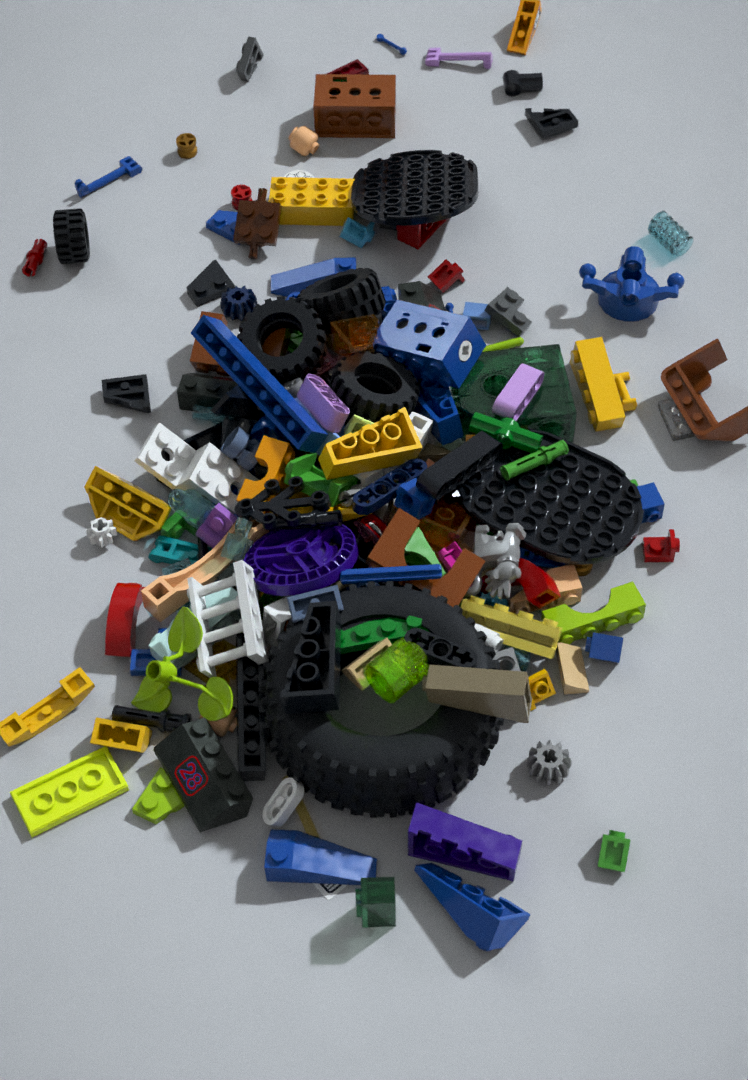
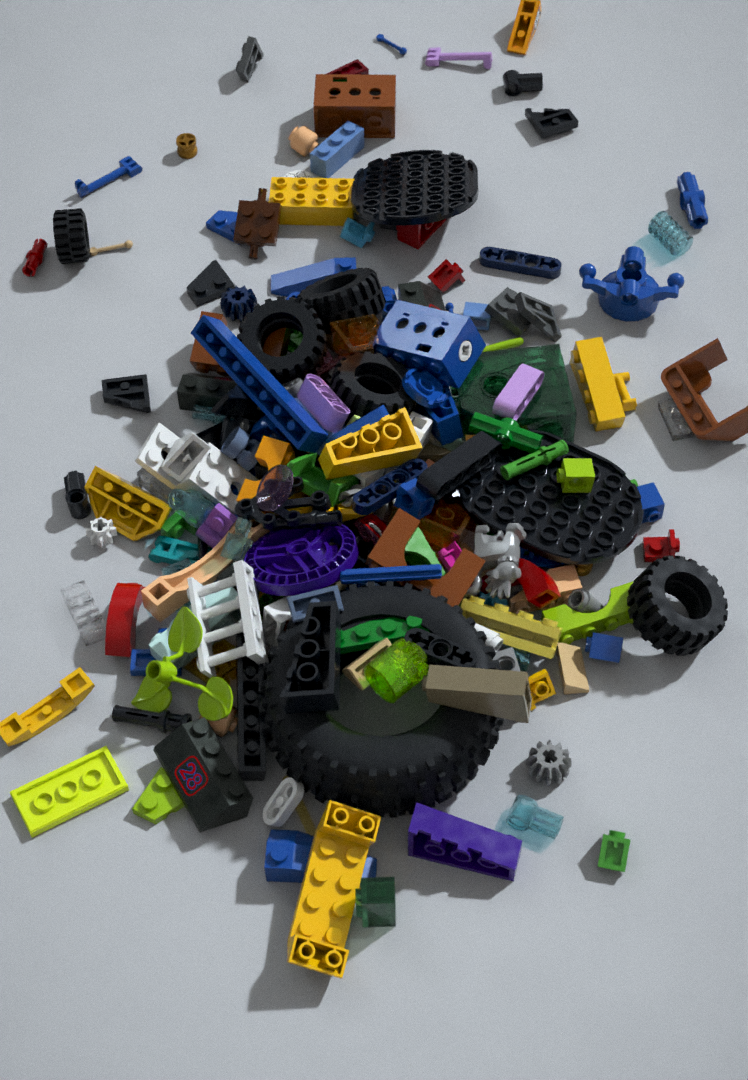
(76, 495): none -> black piece
(84, 612): none -> clear beam
(94, 251): none -> tan hinge
(121, 735): yellow brick -> none
(153, 485): none -> clear plate
(184, 455): none -> white slope
(240, 192): red wheel -> none
(274, 488): none -> clear purple dish
(328, 889): none -> yellow slope
(337, 150): none -> medium blue brick
(370, 418): none -> blue beam
(423, 388): none -> blue tile
(478, 915): blue wedge -> none
(520, 260): none -> dark blue beam
(528, 815): none -> clear light blue piece
(539, 314): none -> dark grey wing
(576, 475): none -> lime brick
(583, 601): none -> light grey cone
(663, 624): none -> black tyre
(692, 200): none -> blue piece

